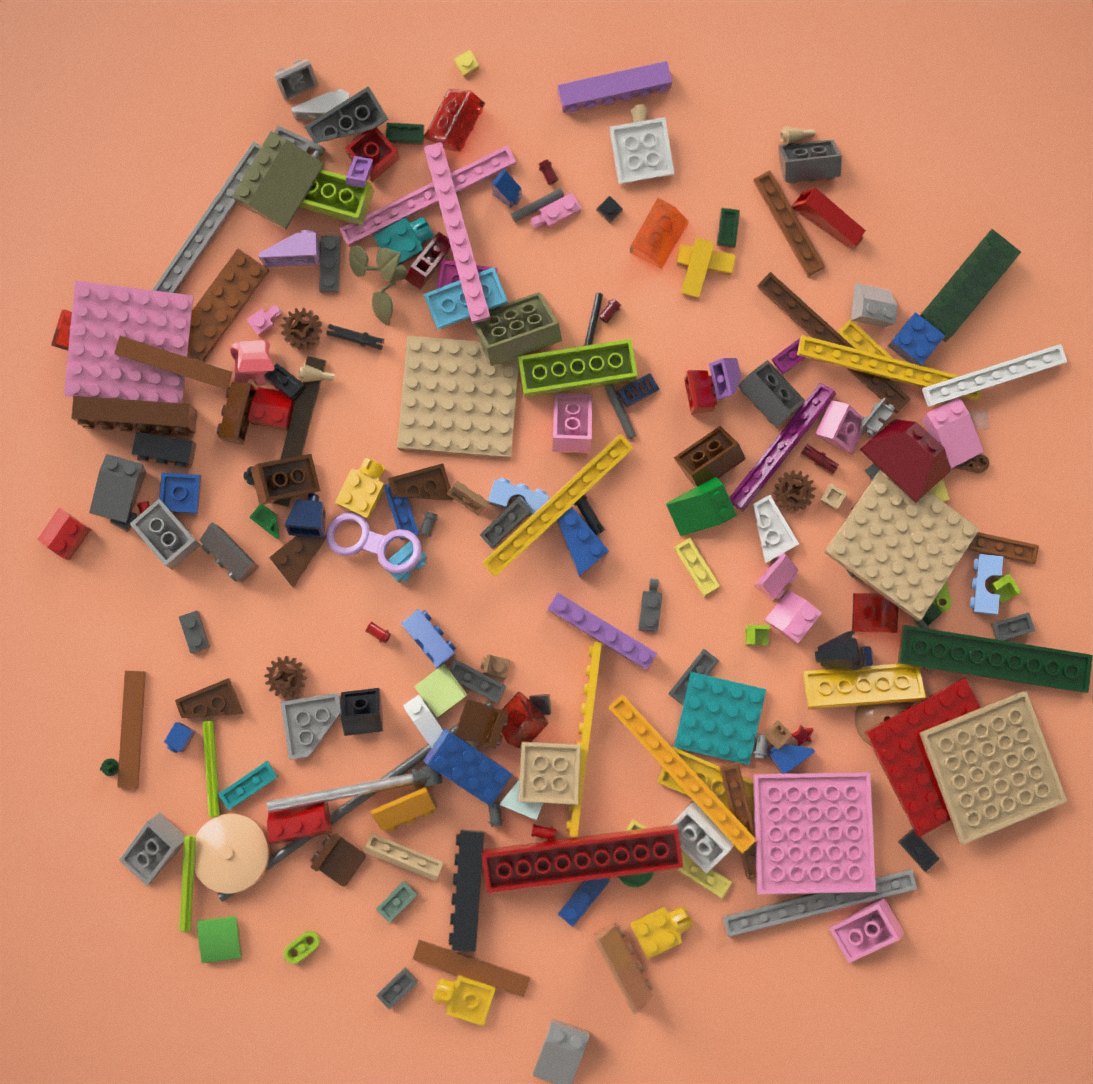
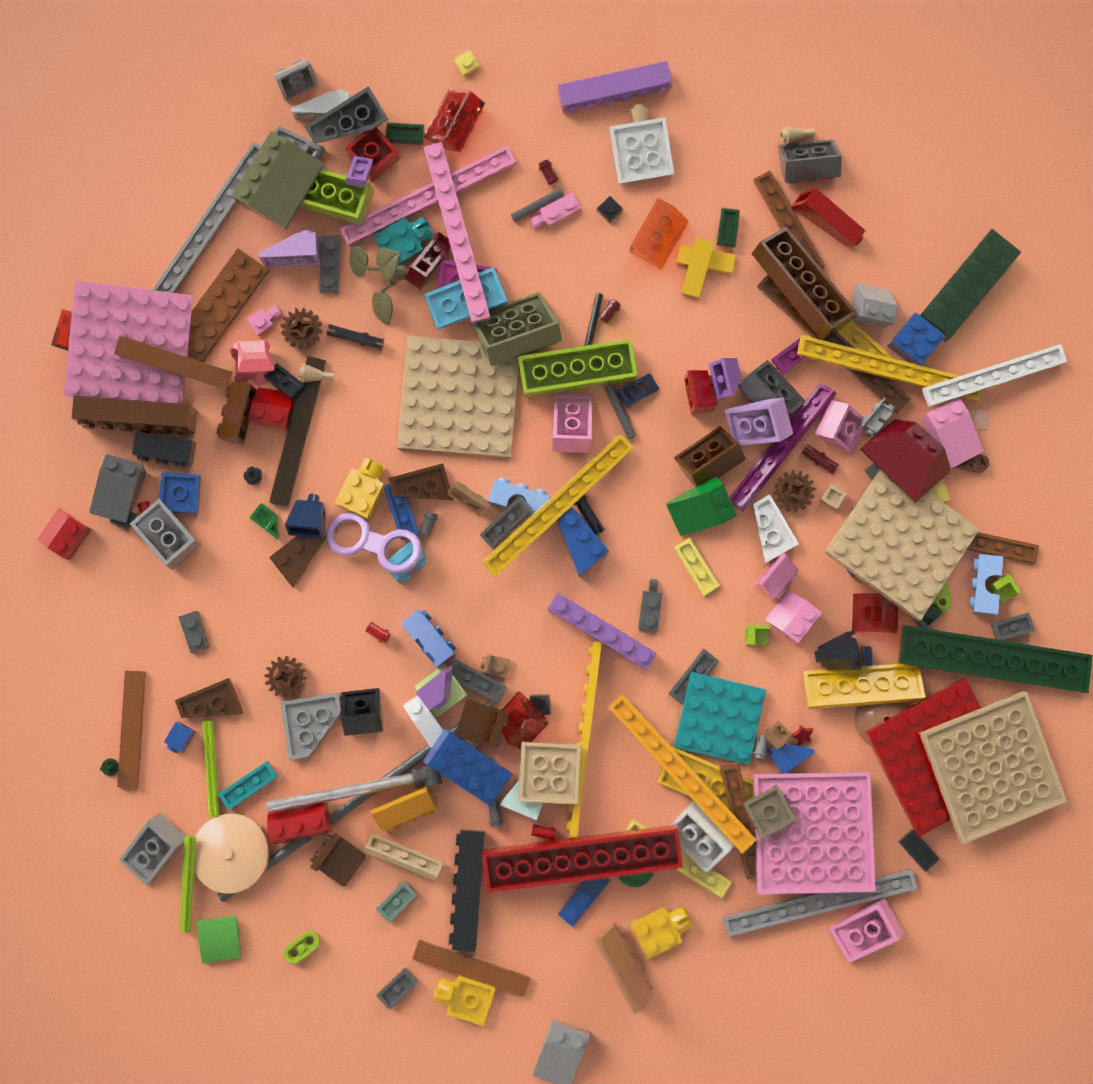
(227, 553): dark grey slope -> none
(285, 479): reddish brown slope -> none
(437, 690): none -> medium lavender slope
(506, 189): blue slope -> none
(759, 422): none -> lavender slope
(769, 811): none -> dark tan plate
(804, 283): none -> reddish brown brick

